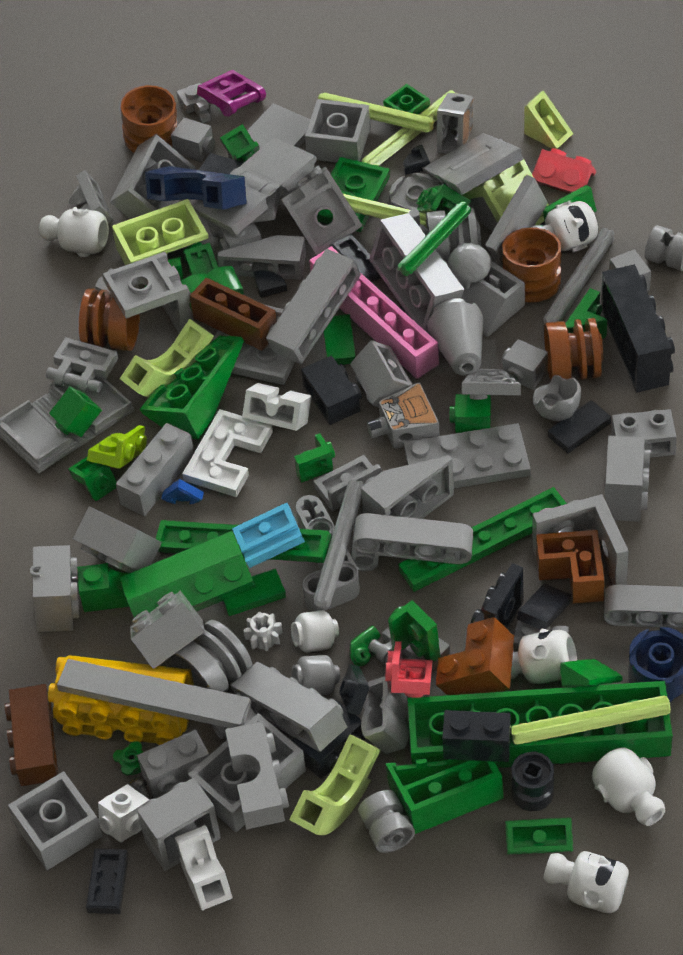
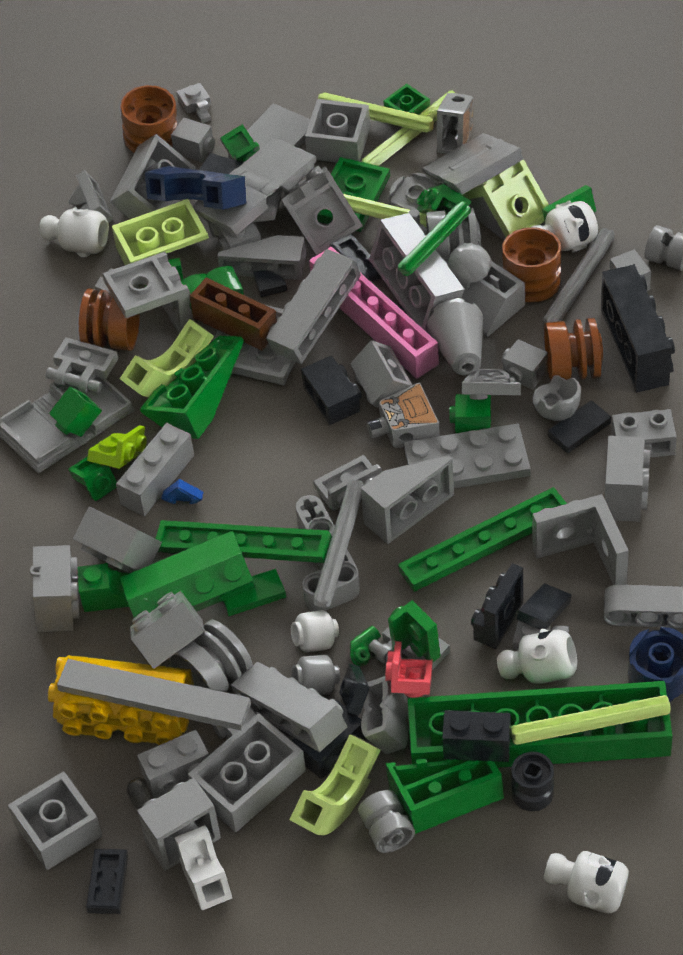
(31, 735): reddish brown brick -> none
(119, 813): white brick -> none
(129, 767): green plate -> none
(199, 258): green bracket -> none
(209, 464): white plate -> none
(229, 85): magenta plate -> none
(261, 798): light grey arch -> none
(263, 631): white gear -> none
(268, 407): white brick -> none
(268, 535): medium azure plate -> none
(315, 461): green bracket -> none
(339, 339): green tile -> none
(410, 539): light grey beam -> none
(416, 160): black tile -> none
(484, 663): dark orange brick -> none
(520, 213): light grey tile -> none
(539, 835): green slope -> none
(544, 122): yellowish green slope -> none
(562, 172): coral bracket -> none
(574, 557): dark orange brick -> none
(587, 673): green slope -> none
(589, 308): green slope -> none
(628, 785): white piece -> none

